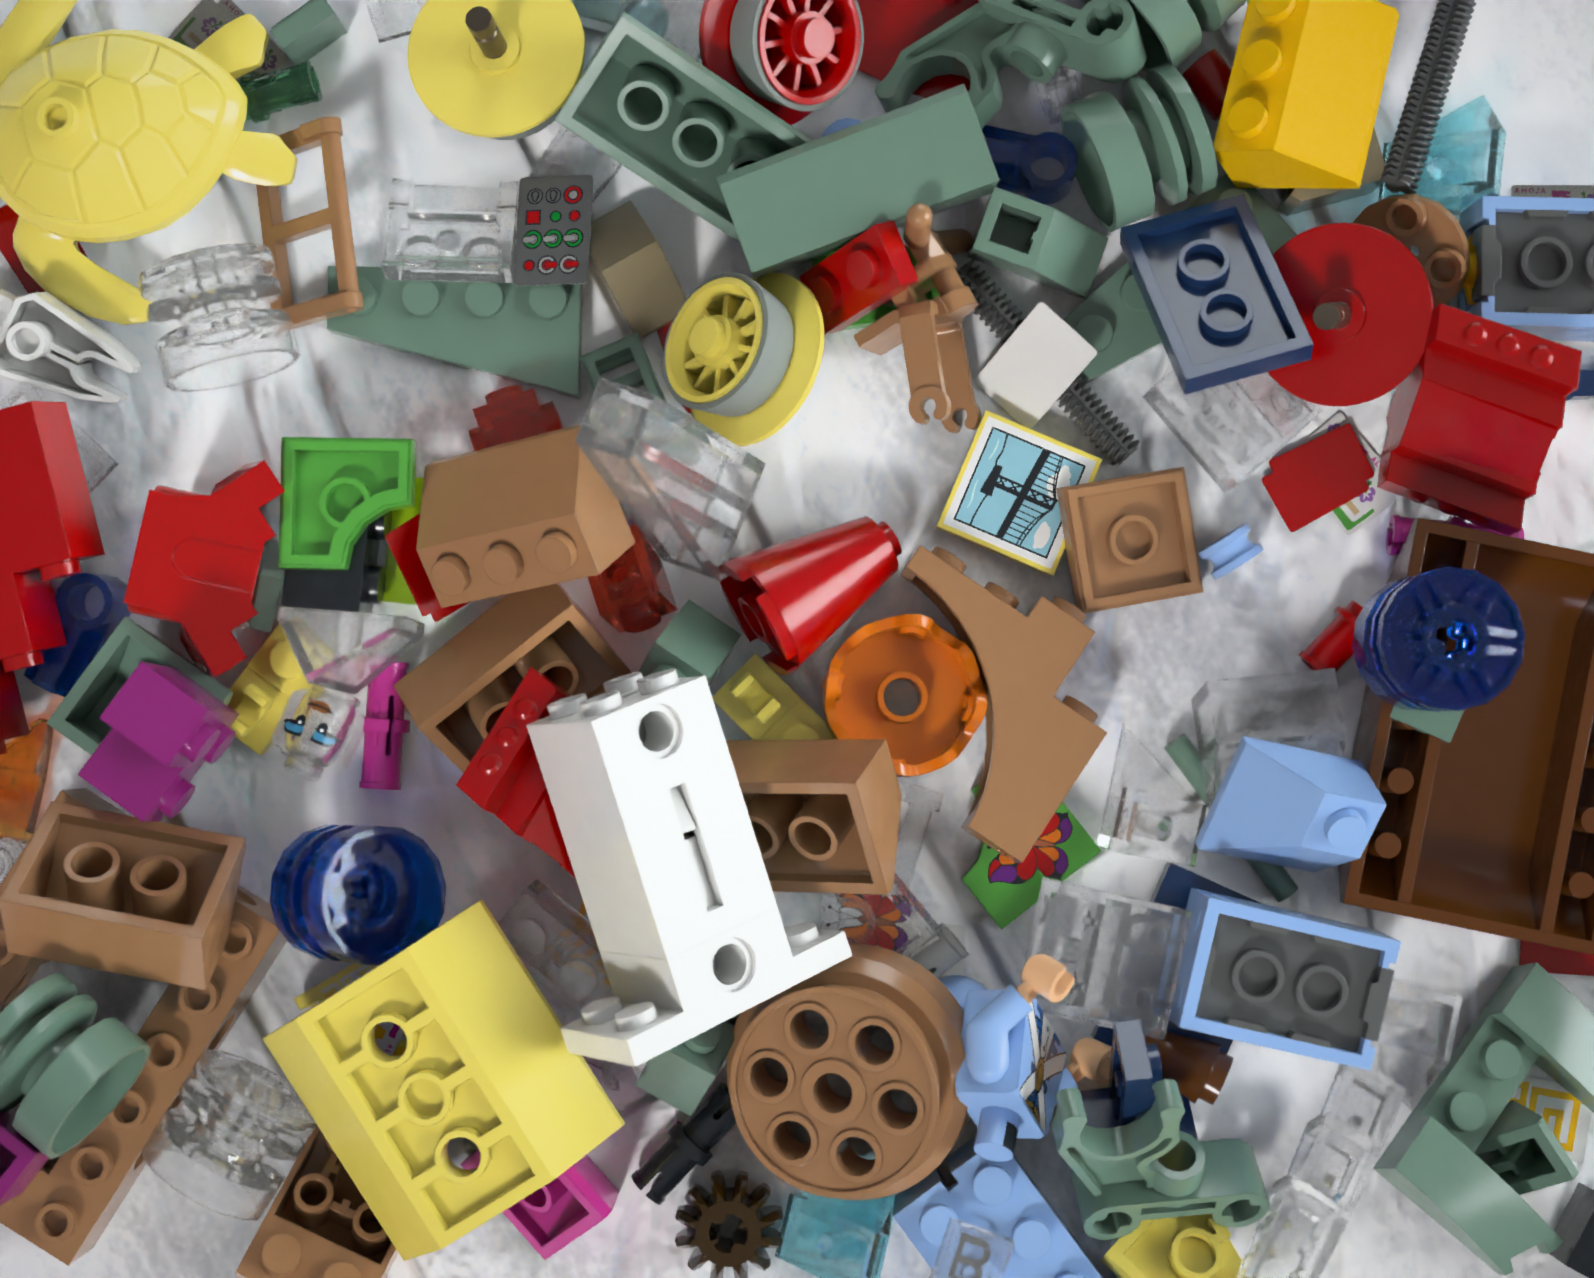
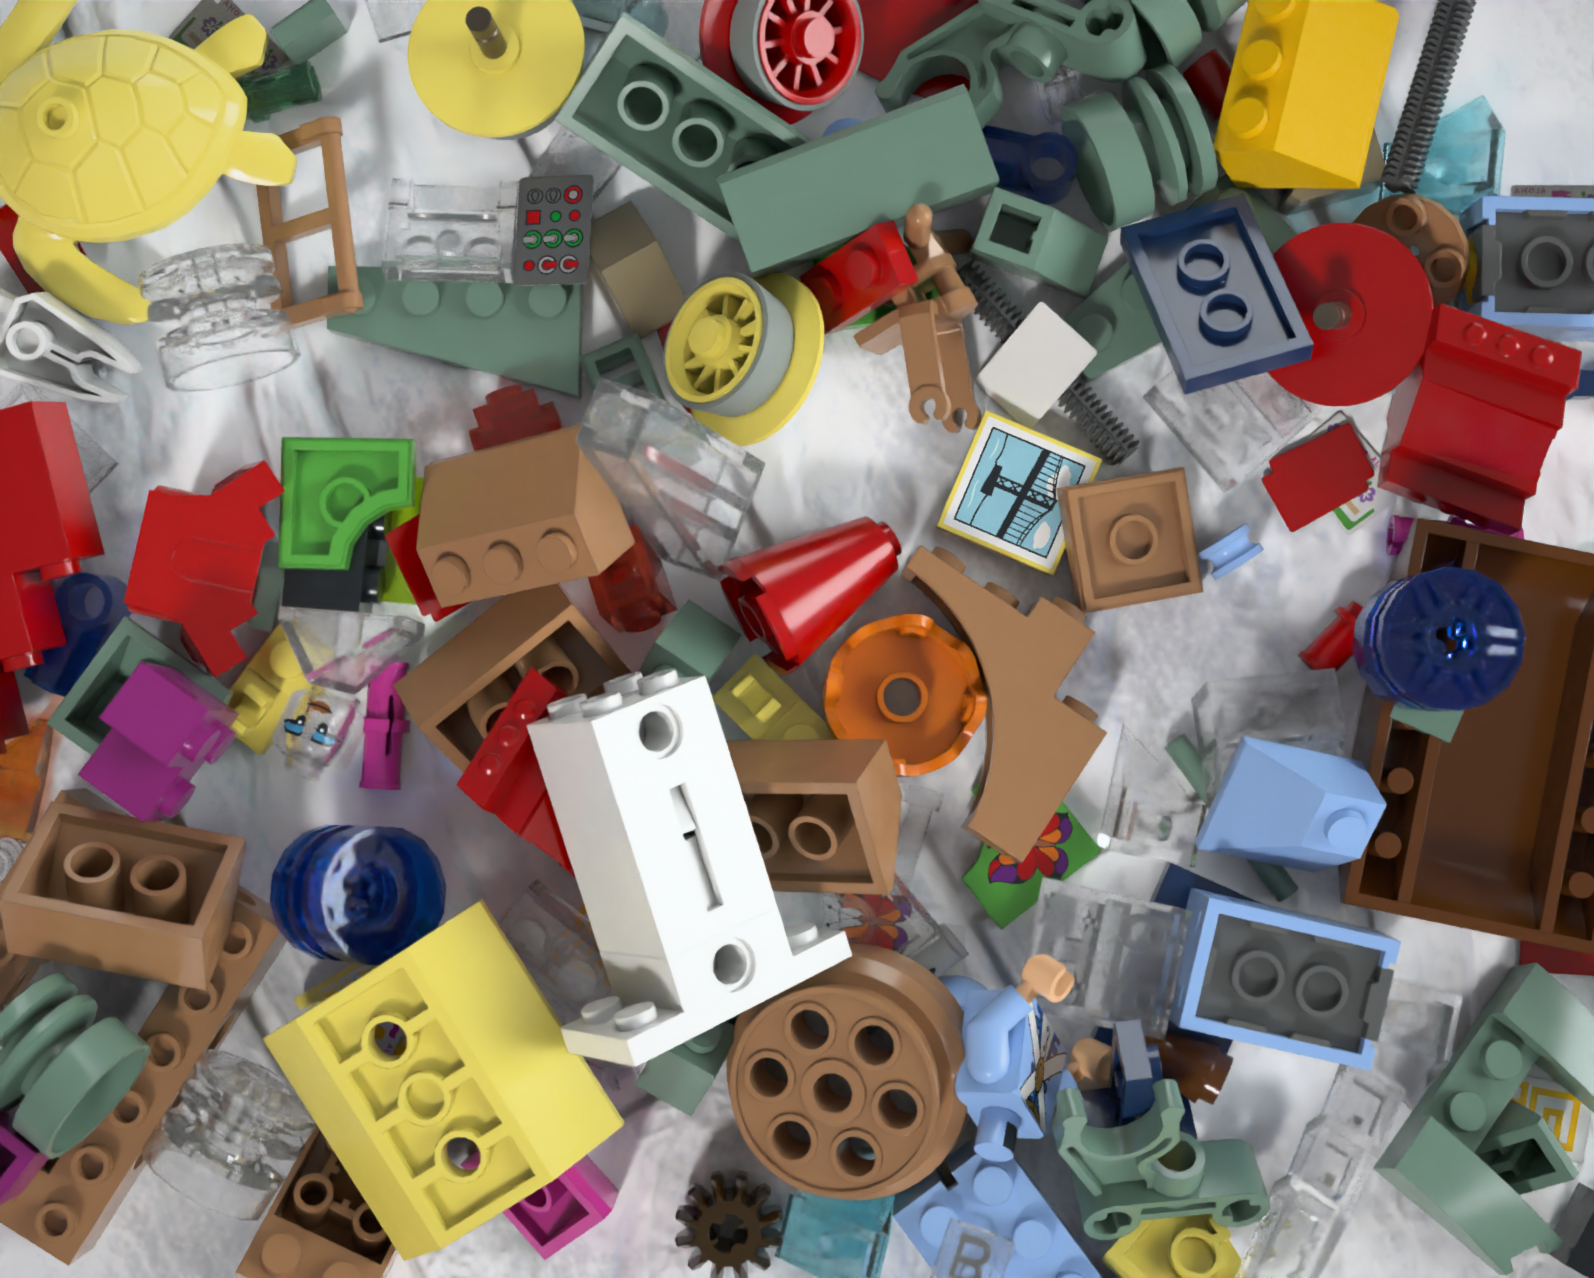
(687, 1146): black pin -> none

